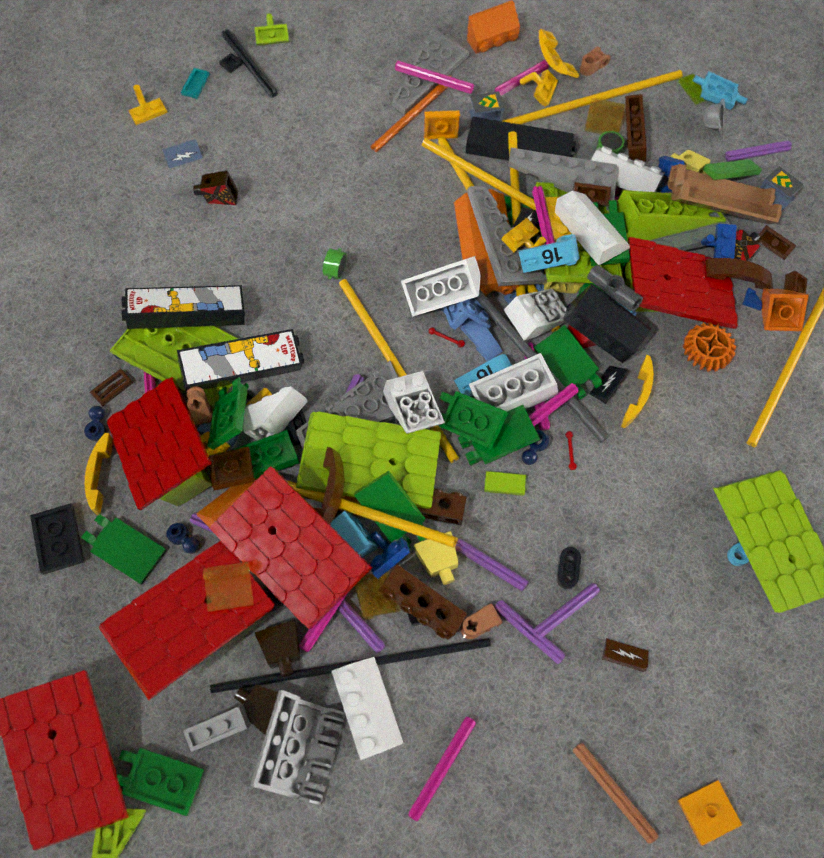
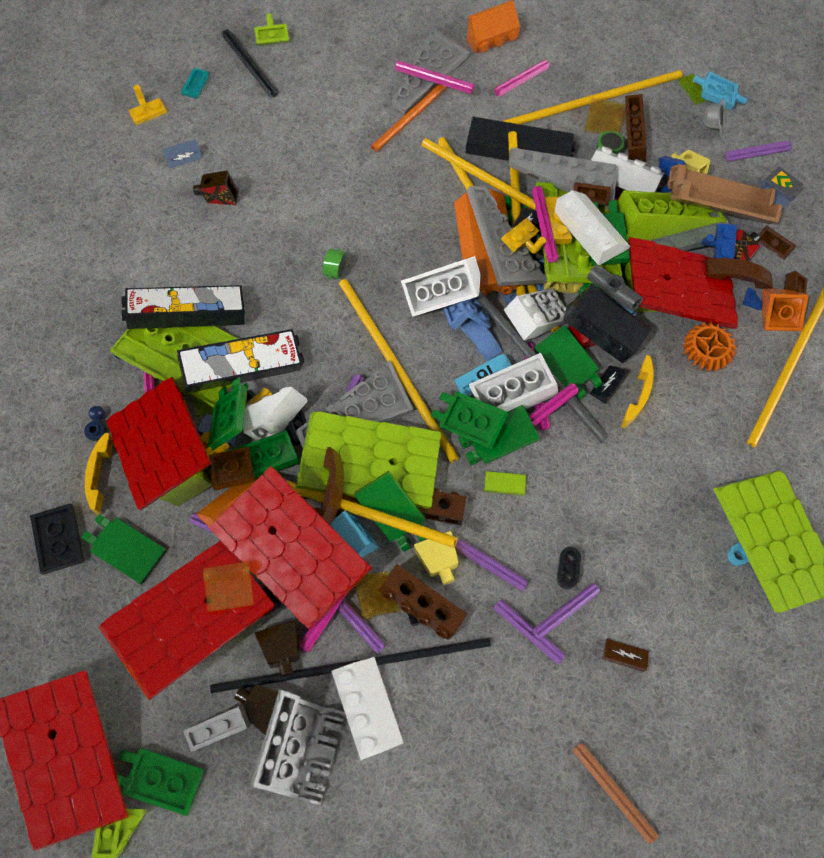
(114, 393): reddish brown tile -> none
(189, 544): dark blue plate -> none
(199, 406): nougat piece -> none
(230, 63): black tile -> none
(392, 554): blue plate -> none
(412, 402): white slope -> none
(441, 124): light orange plate -> none
(441, 769): dark pink axle -> none
(460, 343): red hinge -> none
(483, 620): nougat piece -> none
(488, 106): piece -> none
(529, 456): dark blue plate -> none
(545, 85): yellow plate -> none
(548, 44): yellow slope -> none
(554, 254): medium azure door -> none
(572, 466): red hinge -> none
(594, 61): nougat piece -> none
(709, 812): light orange plate -> none
(732, 169): bright green tile -> none

